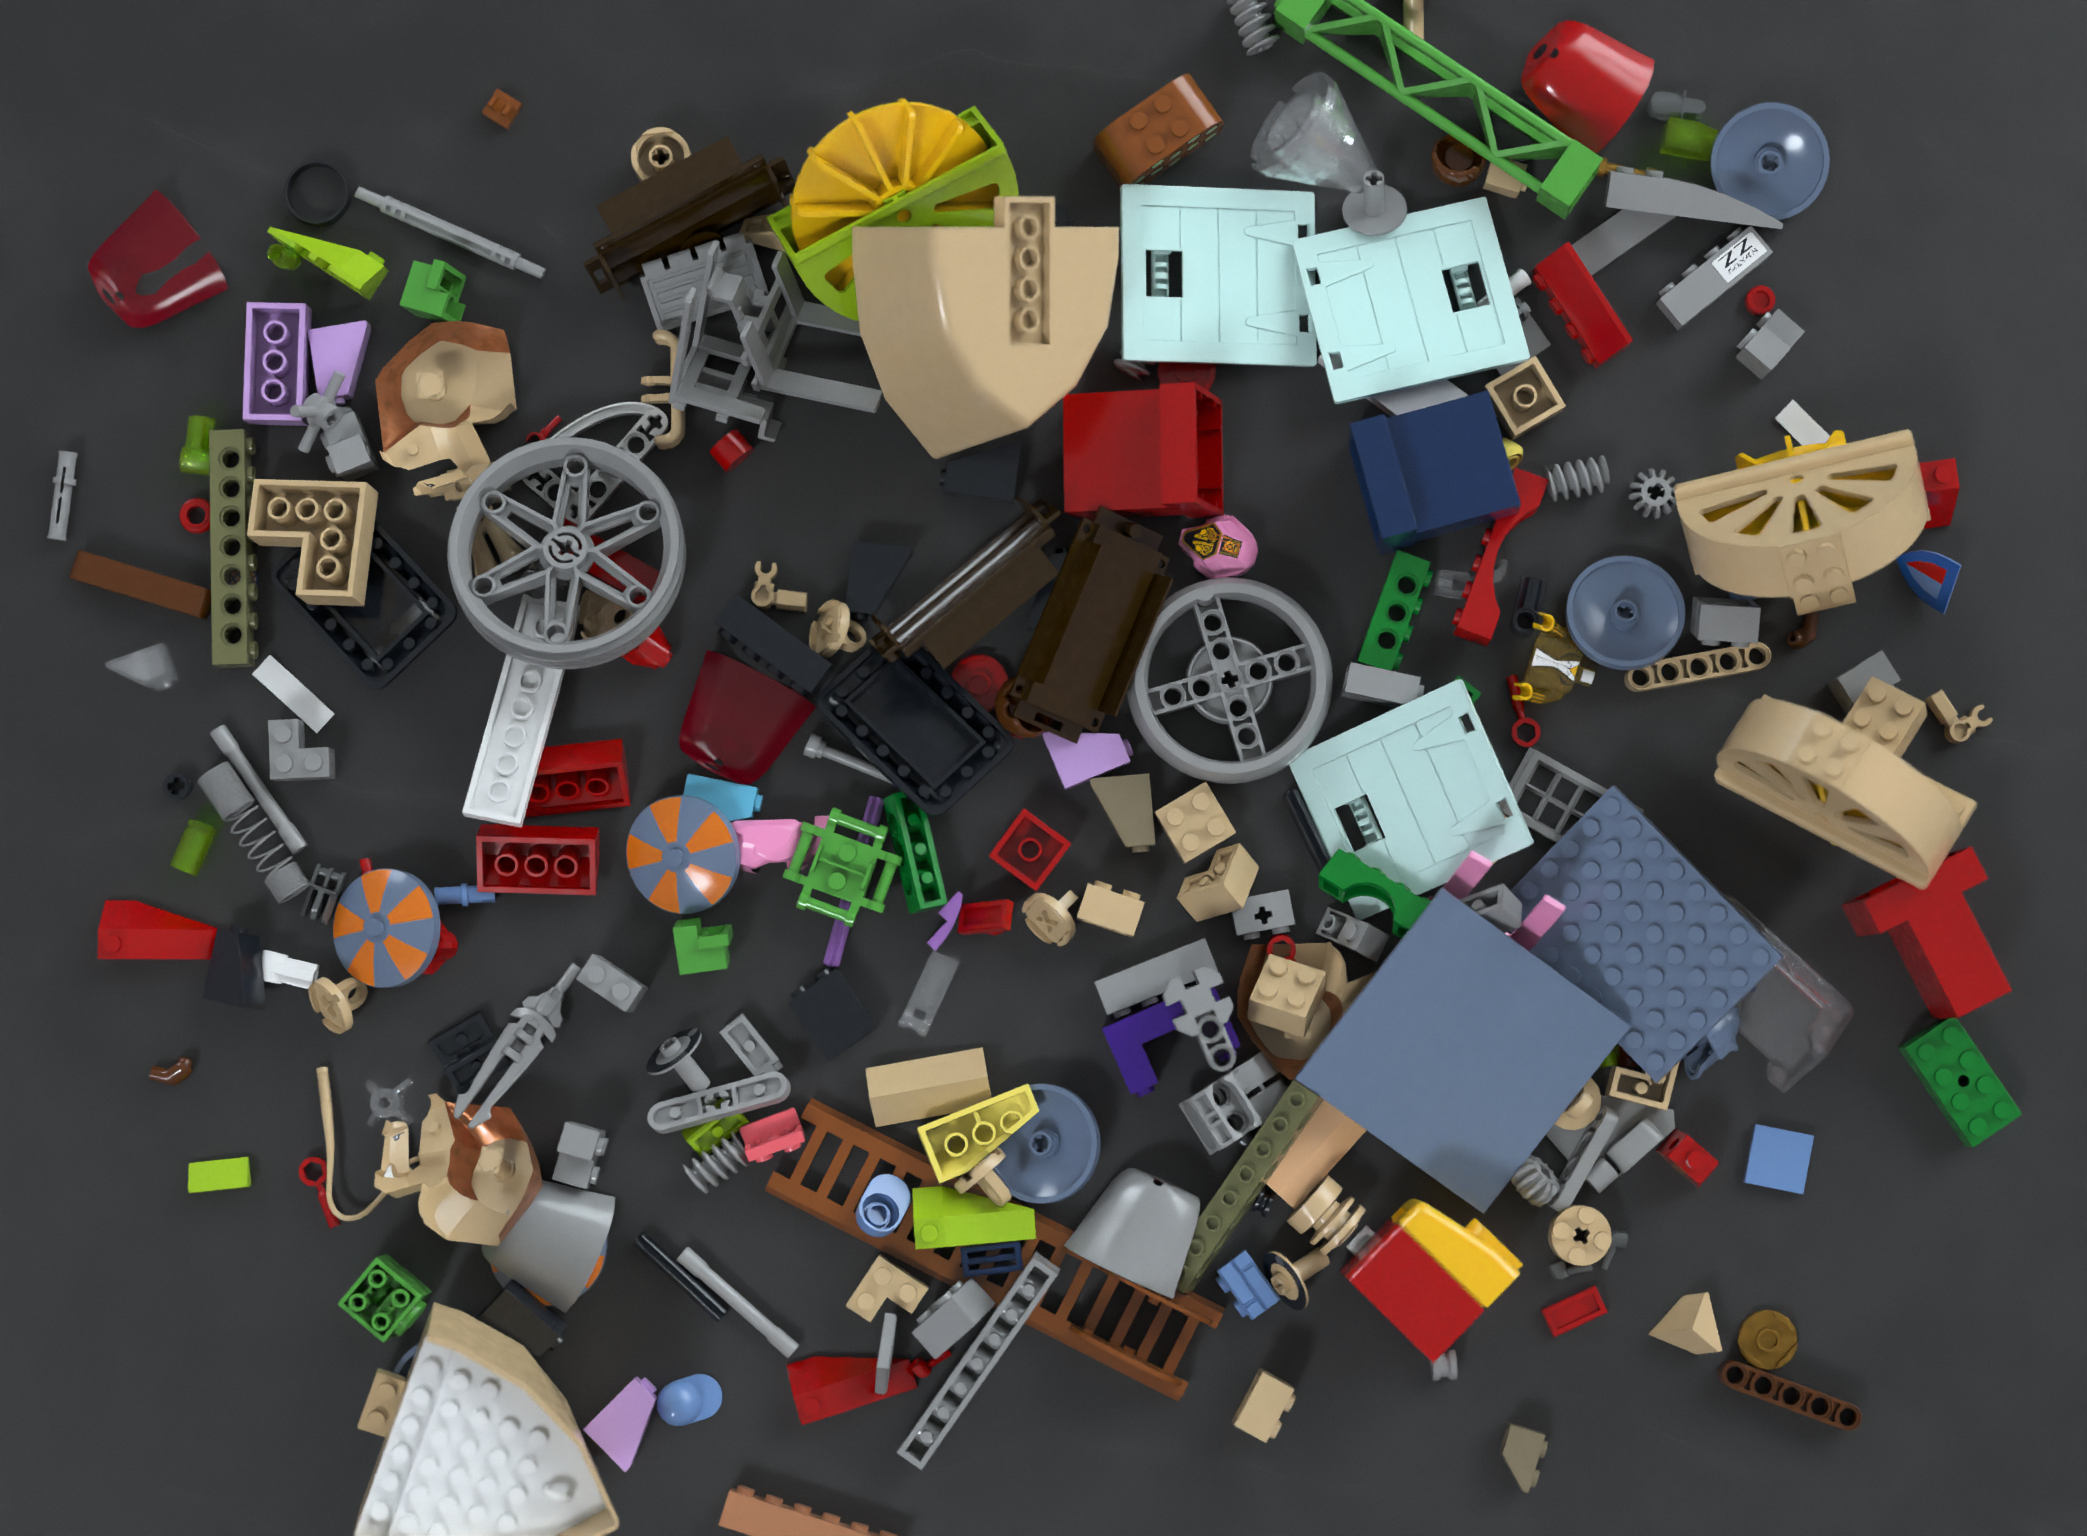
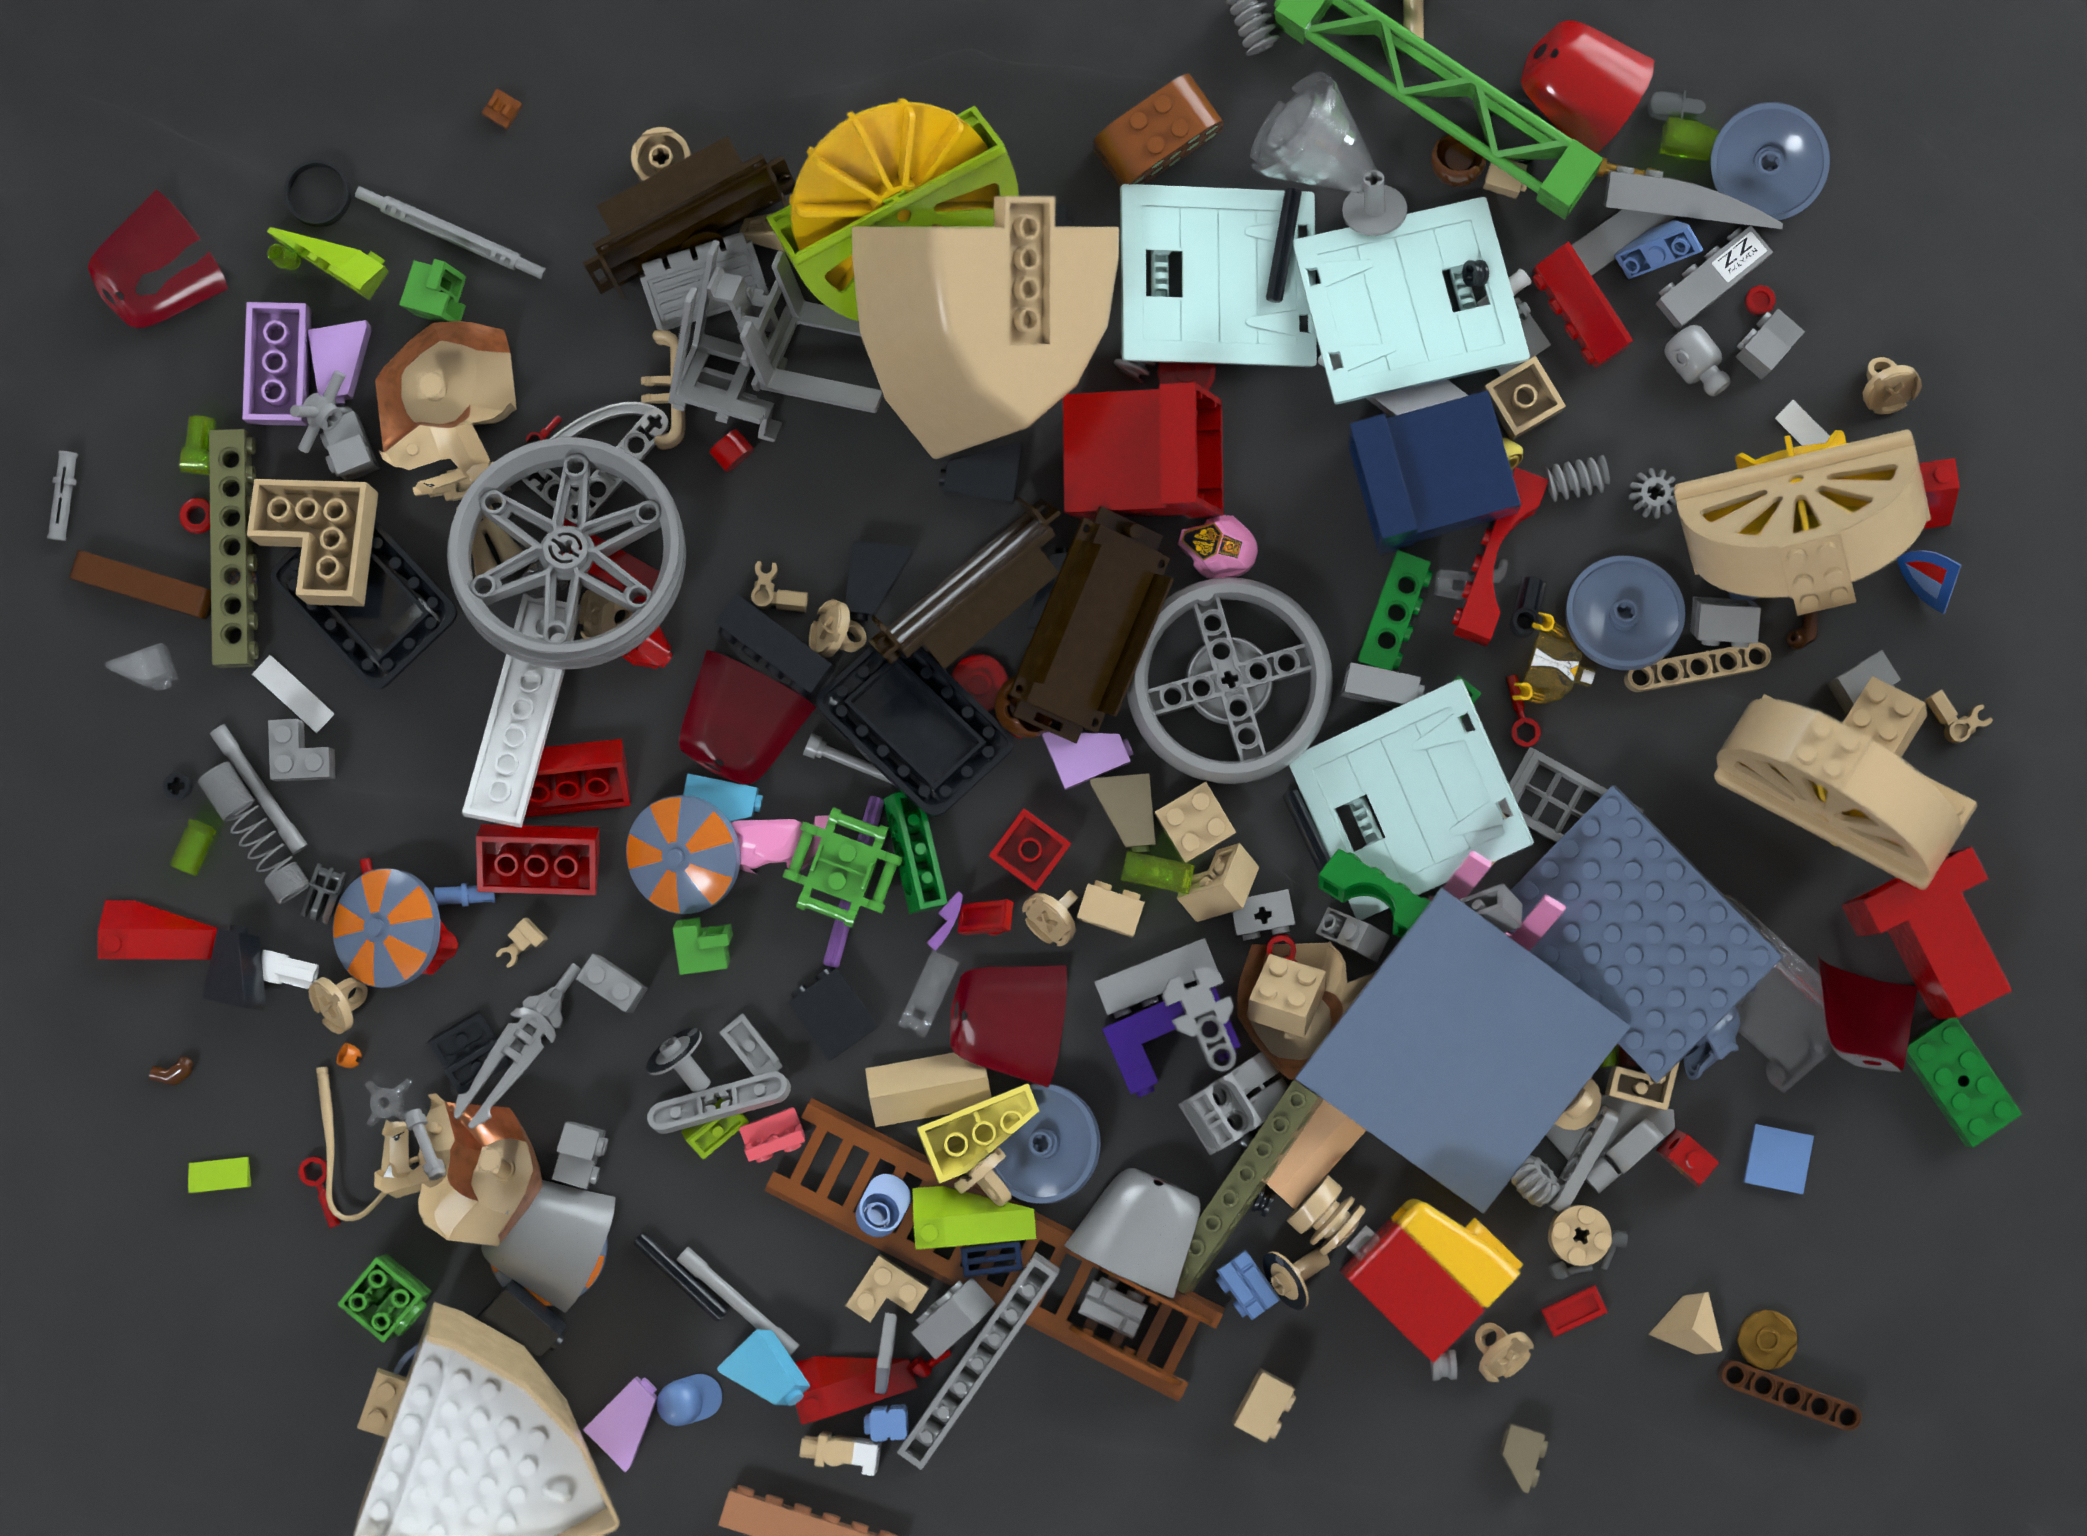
(347, 1056): none -> orange hinge
(434, 1167): none -> light grey bar
(523, 937): none -> tan piece
(717, 1164): light grey piece -> none
(766, 1369): none -> medium azure slope
(842, 1450): none -> tan hips
(887, 1422): none -> medium blue brick
(1011, 1019): none -> dark red piece
(1112, 1307): none -> light grey brick
(1157, 872): none -> clear neon green slope
(1283, 245): none -> black axle
(1475, 273): none -> black bush
(1505, 1355): none -> tan tile
(1658, 248): none -> medium blue slope
(1697, 359): none -> light grey piece
(1867, 1018): none -> dark red piece
(1891, 387): none -> tan tile

